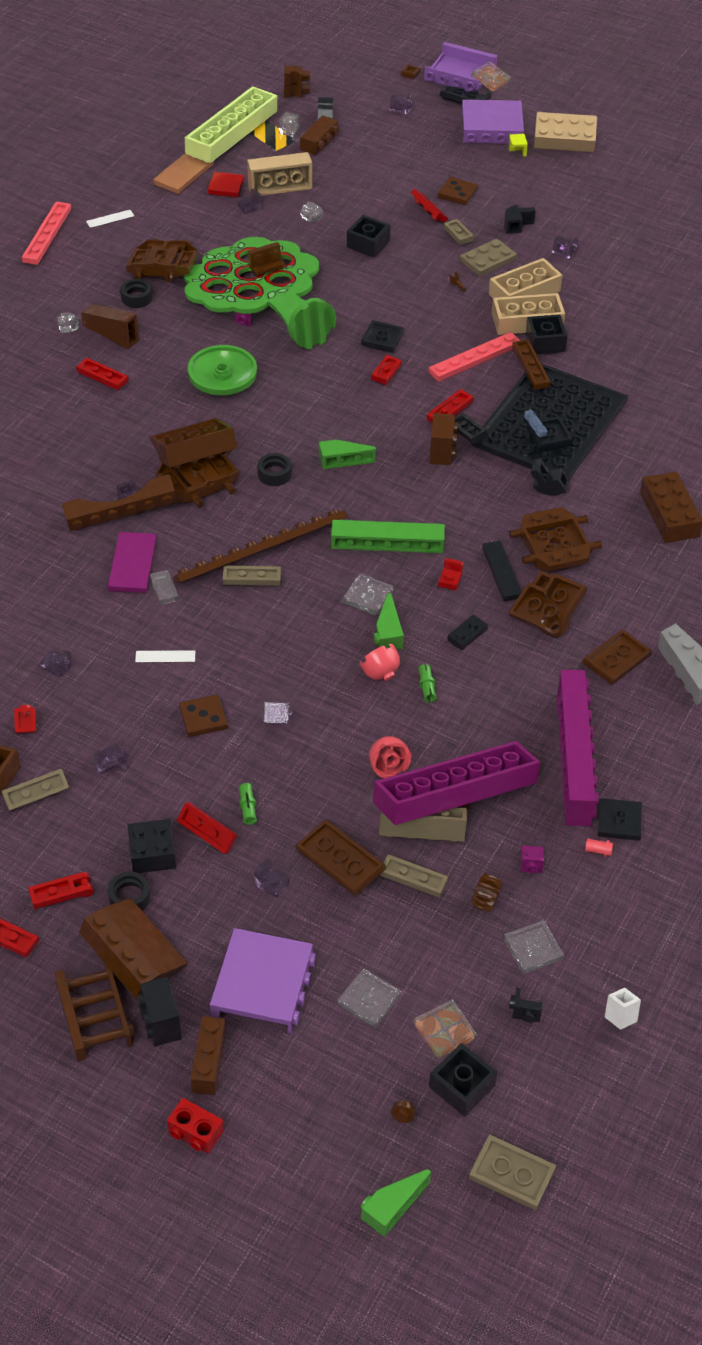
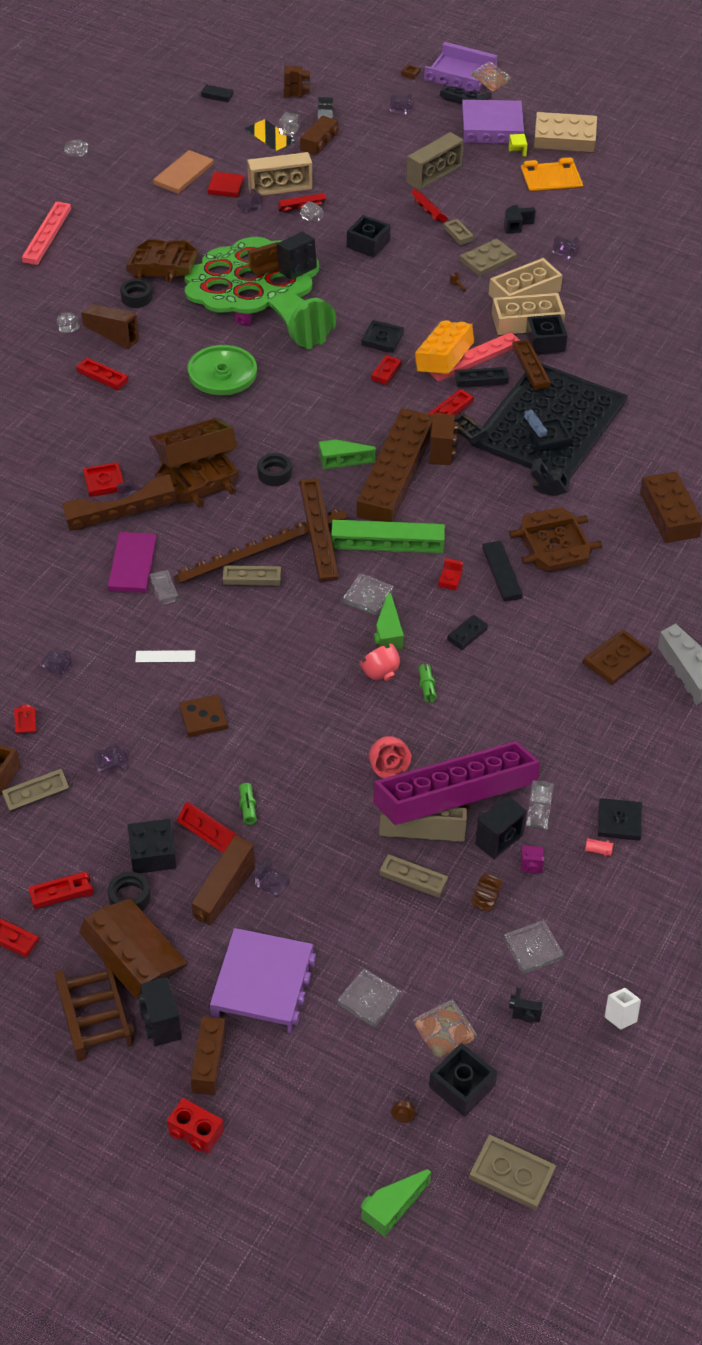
(76, 148): none -> clear piece
(103, 479): none -> red tile
(110, 218): white sticker -> none
(217, 93): none -> black tile
(224, 880): none -> reddish brown slope
(230, 124): yellowish green brick -> none
(277, 712): clear purple bracket -> none
(289, 204): none -> red plate
(296, 255): none -> black brick
(318, 530): none -> reddish brown plate
(340, 857): reddish brown tile -> none
(395, 466): none -> reddish brown brick
(434, 161): none -> dark tan brick
(444, 347): none -> light orange brick
(457, 190): reddish brown tile -> none
(481, 376): none -> black plate
(500, 827): none -> black brick
(540, 804): none -> clear brick
(548, 603): reddish brown slope -> none
(551, 175): none -> light orange window
(576, 748): magenta brick -> none

